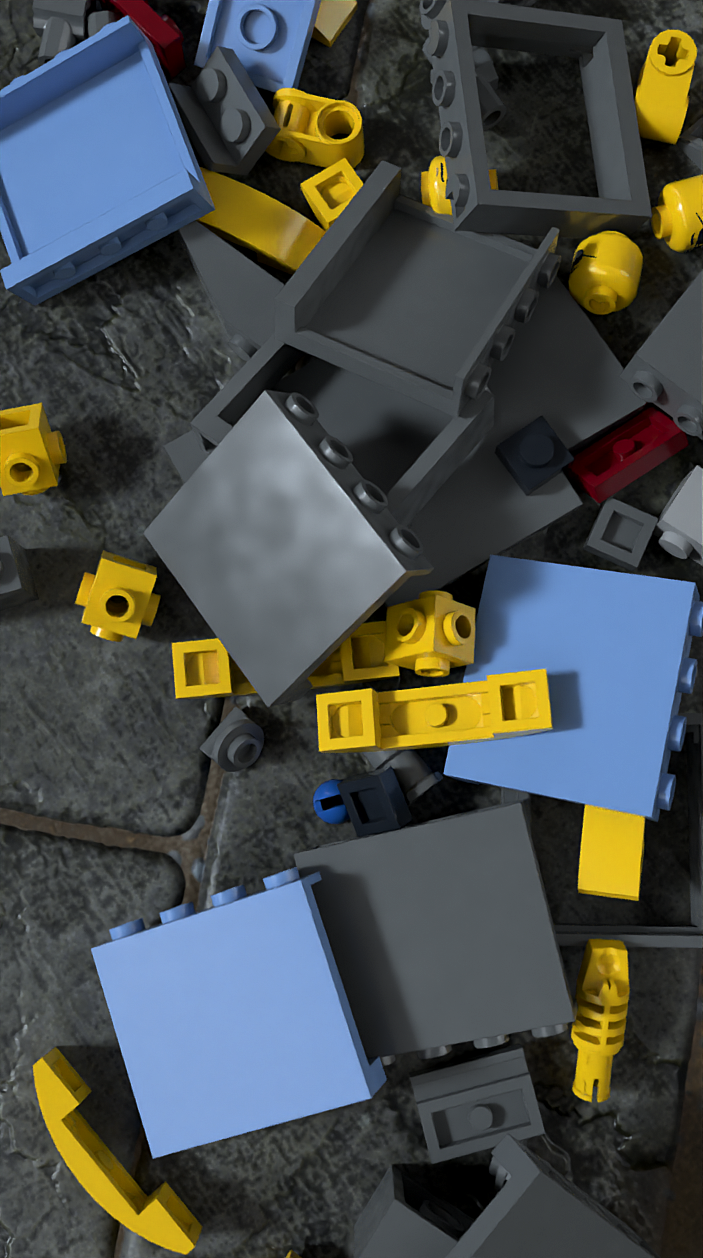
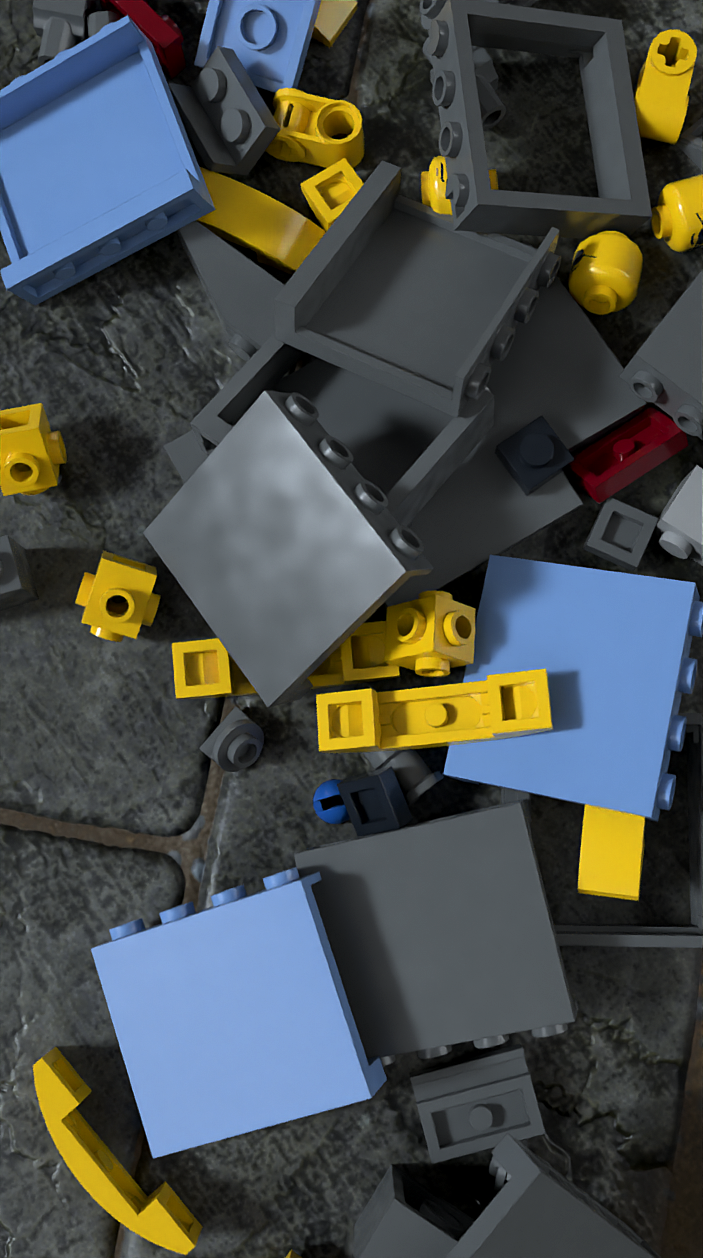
(601, 1015): yellow hinge -> none

